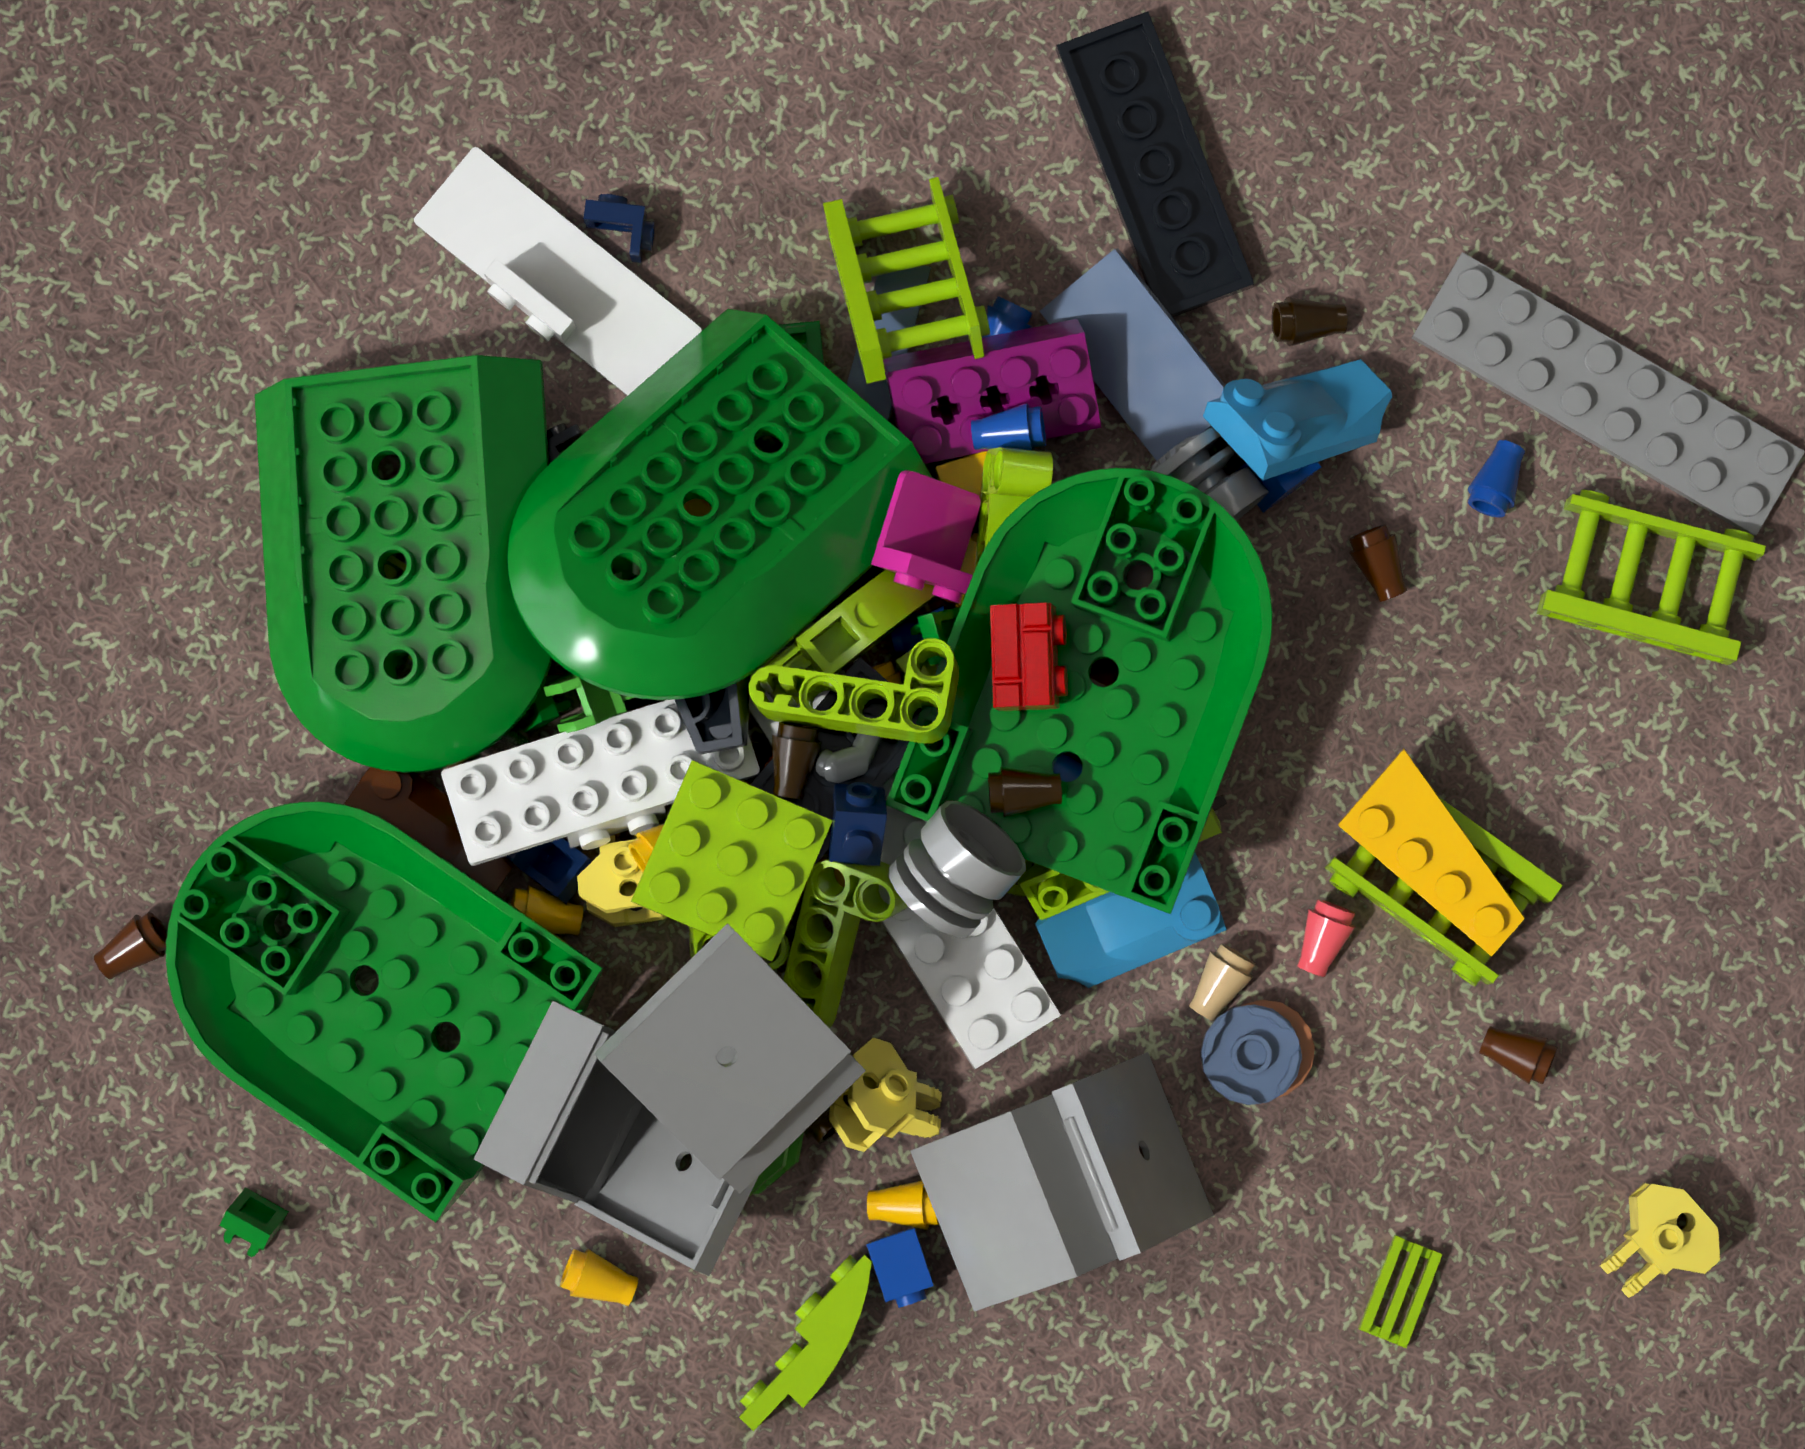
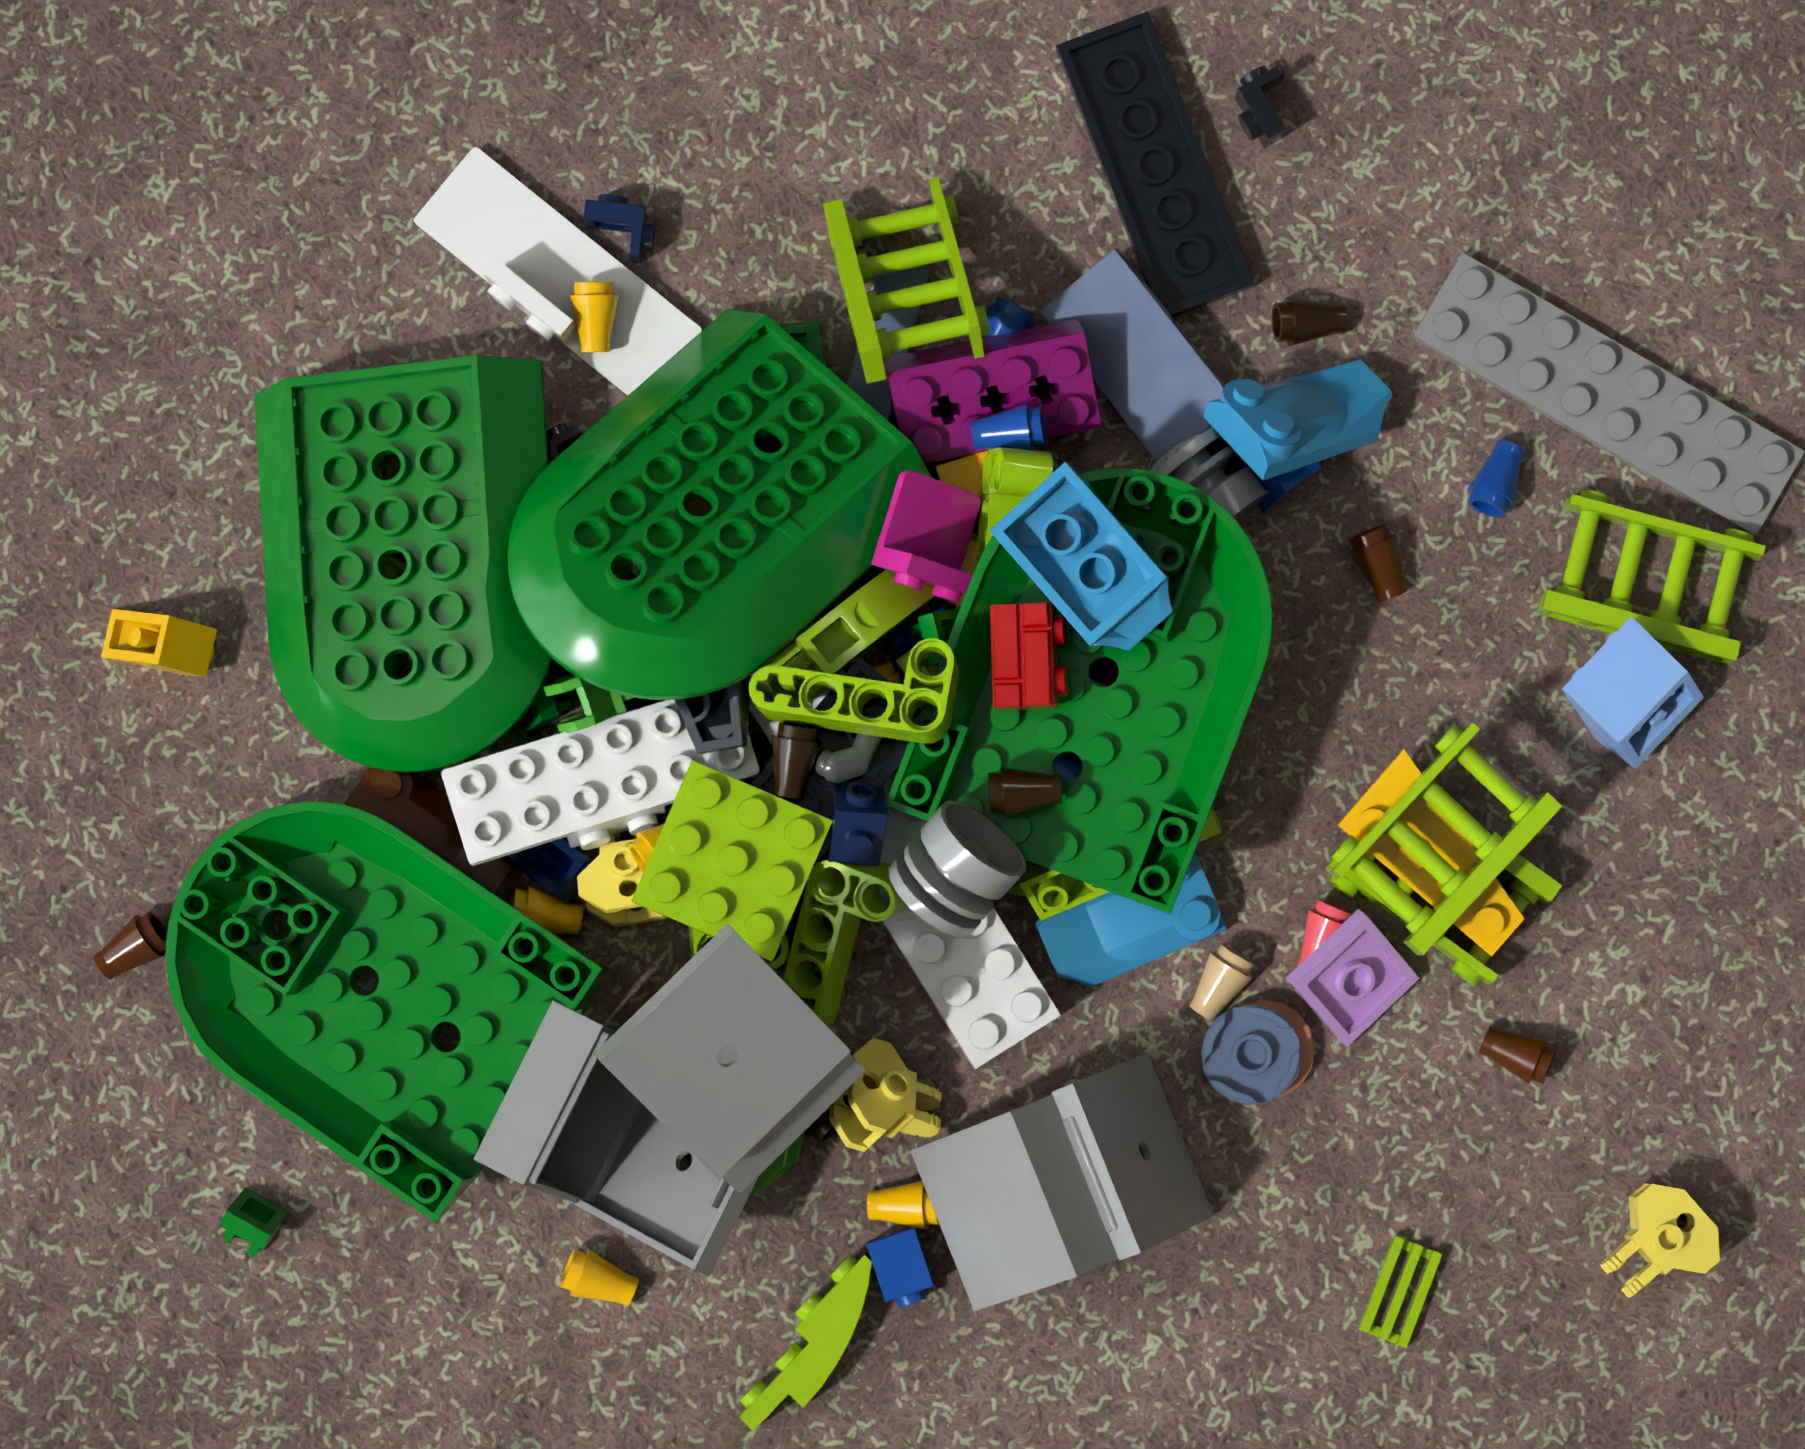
(159, 642): none -> yellow slope
(594, 314): none -> yellow cone
(1086, 561): none -> dark azure slope
(1258, 116): none -> black bracket
(1352, 978): none -> lavender plate
(1492, 849): none -> lime fence
(1632, 693): none -> light blue slope

